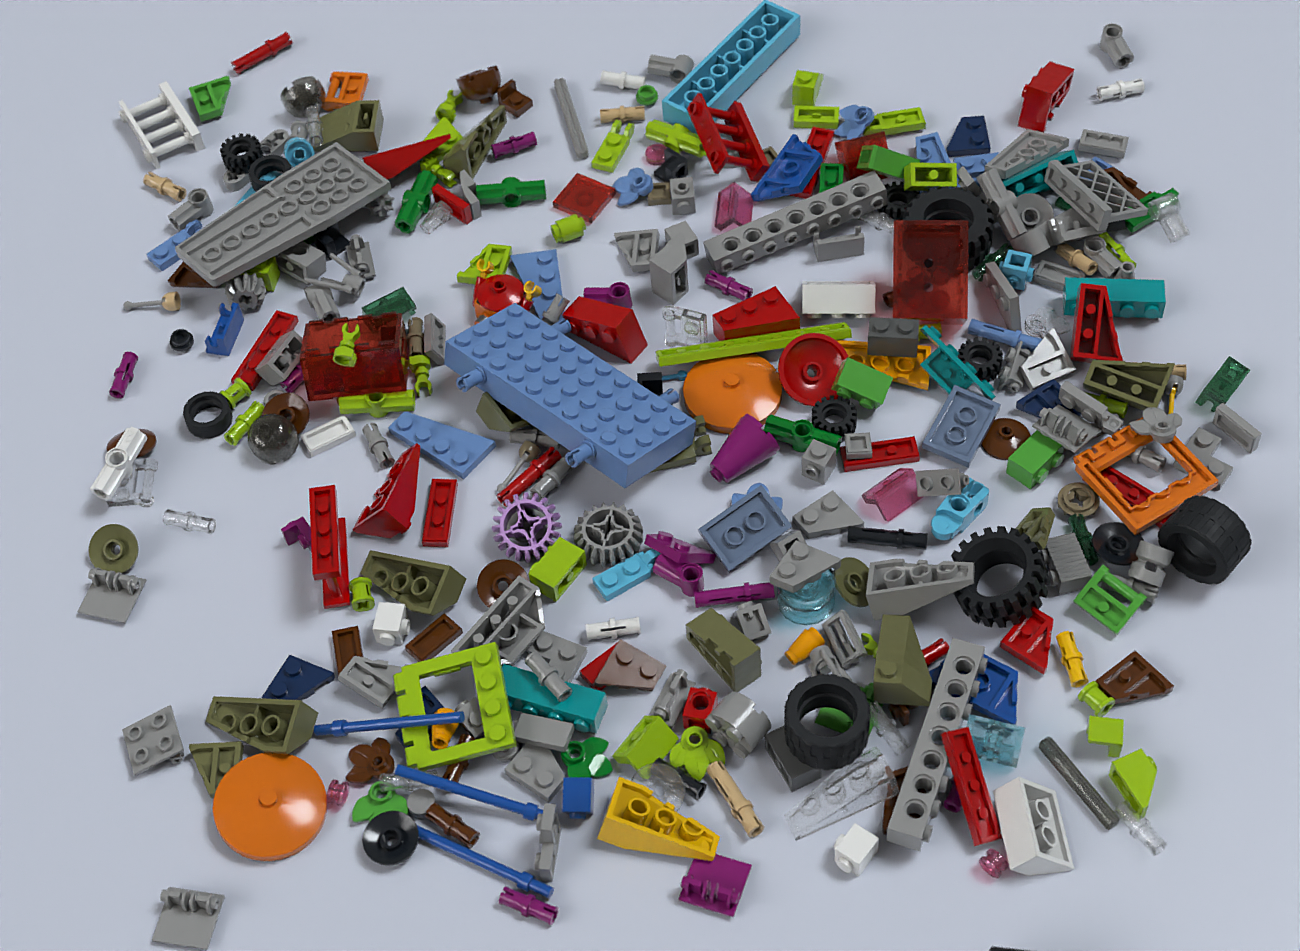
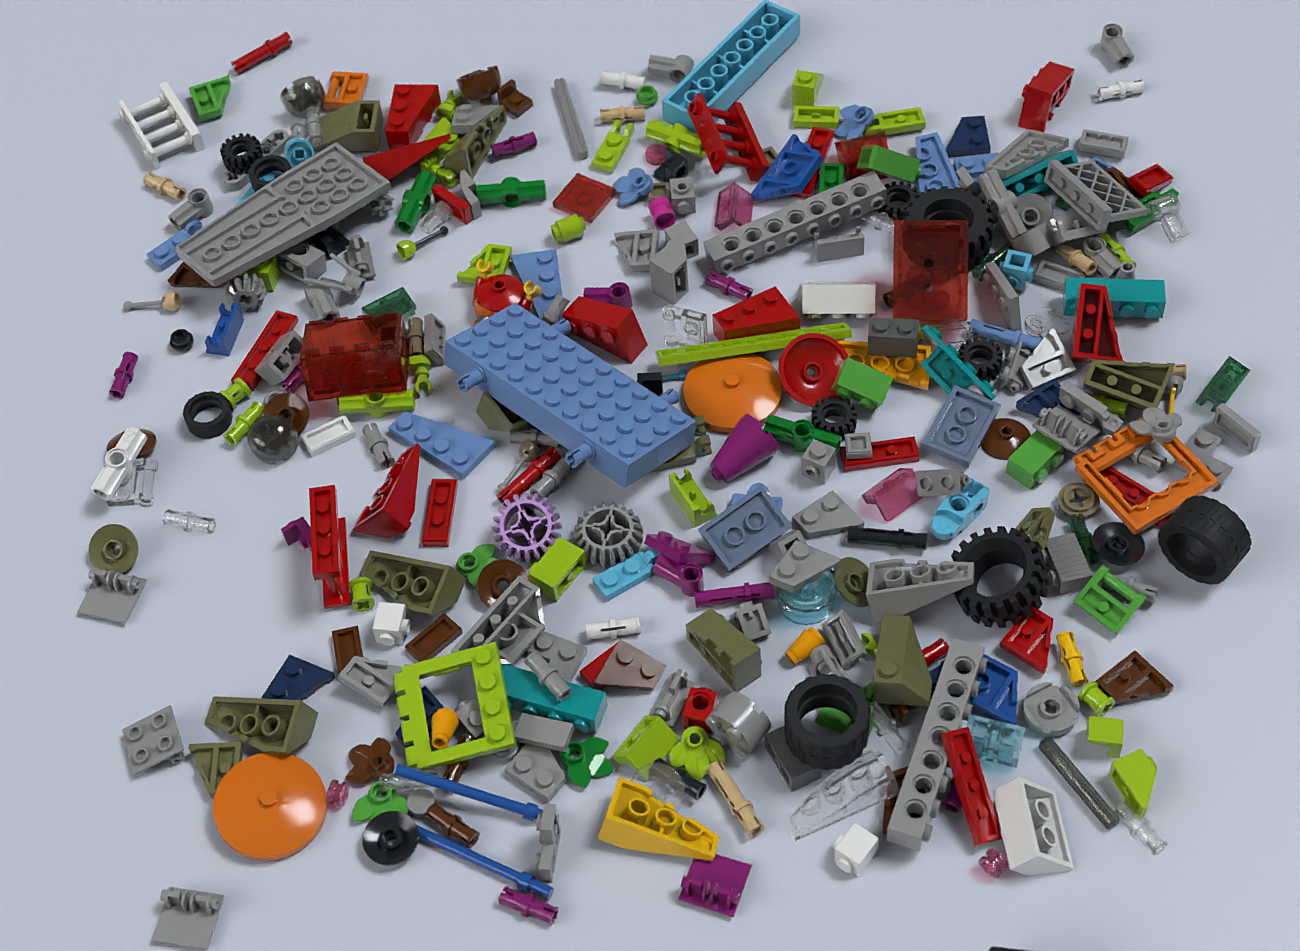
(342, 727): blue bar -> none
(344, 354): lime piece -> none
(407, 248): none -> lime hinge
(409, 112): none -> red wedge
(468, 116): none -> light grey wing
(479, 558): none -> bright green plate
(578, 797): blue brick -> none
(662, 212): none -> dark pink wheel
(691, 498): none -> lime hinge
(929, 175): lime brick -> none
(951, 334): none -> clear tile
(1050, 724): none -> light grey plate
(1150, 180): none -> red tile
(1152, 554): light grey wheel -> none

